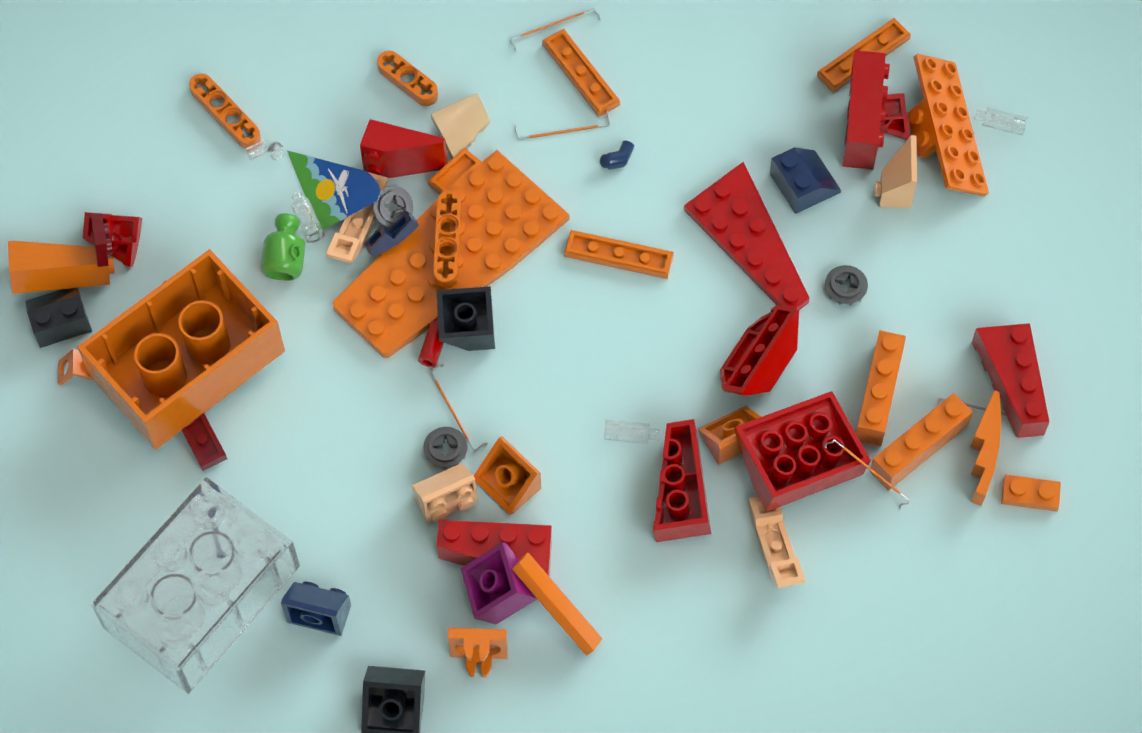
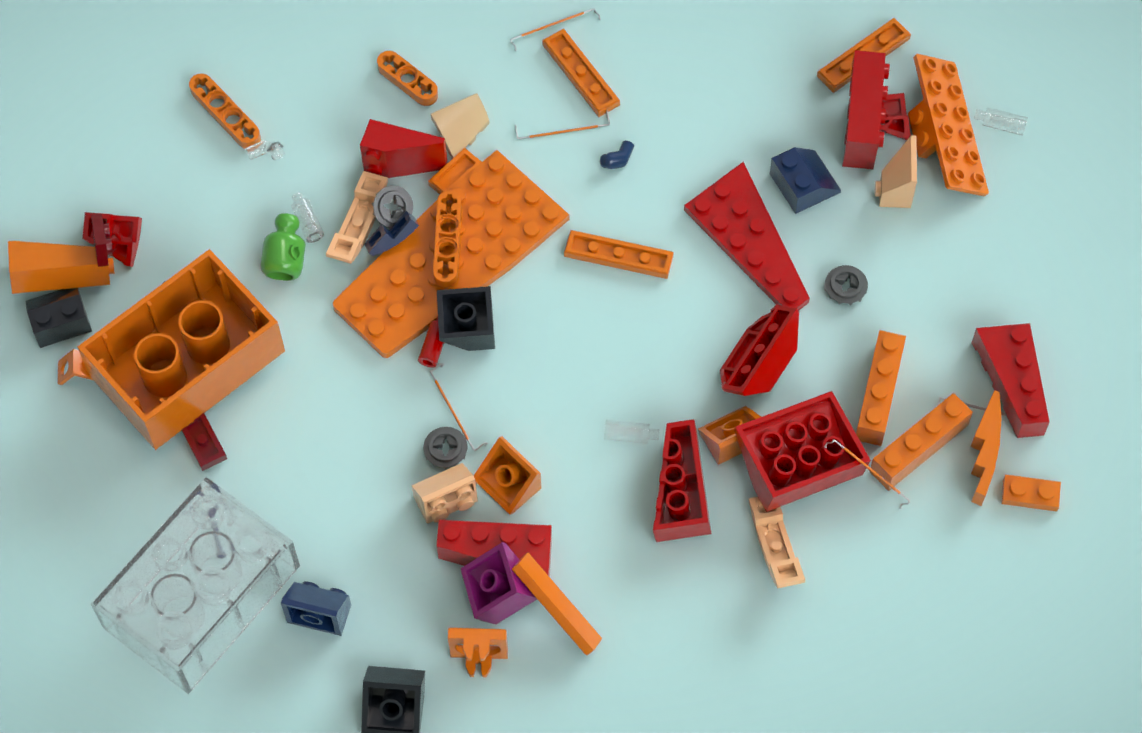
(334, 188): sticker -> none

